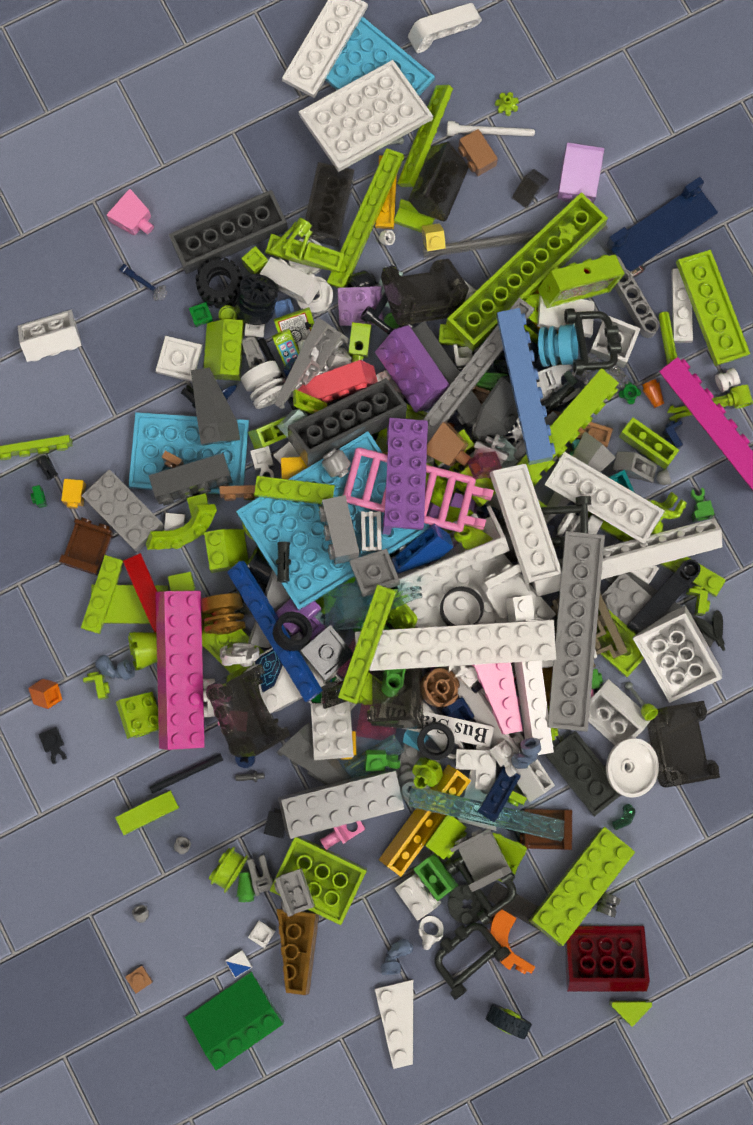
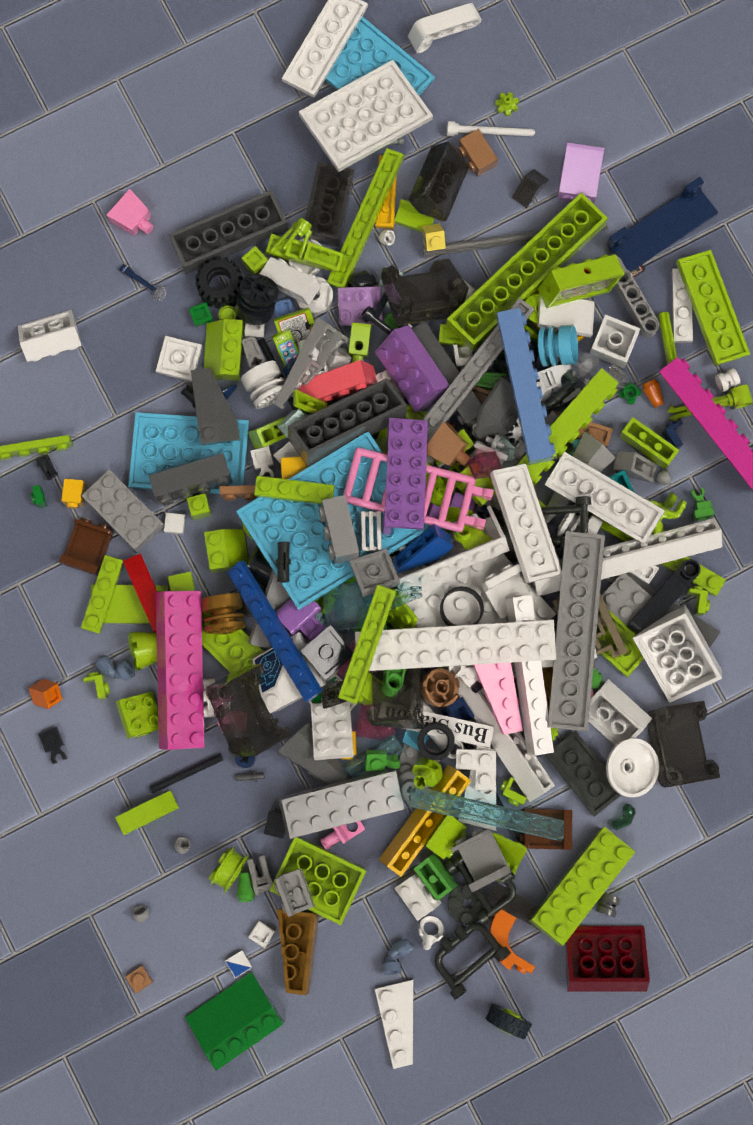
(171, 460): medium nougat plate -> none
(189, 532): lime plate -> none
(239, 654): white plate -> none
(297, 619): black tyre -> none
(336, 463): light grey head -> none
(425, 136): lime plate -> none
(498, 795): dark blue tile -> none
(503, 755): white plate -> none
(530, 749): sand blue arm -> none
(567, 232): lime piece -> none
(611, 331): pearl dark grey bar -> none
(631, 1010): lime slope -> none
(648, 710): lime hinge -> none
(714, 631): pearl dark grey piece -> none

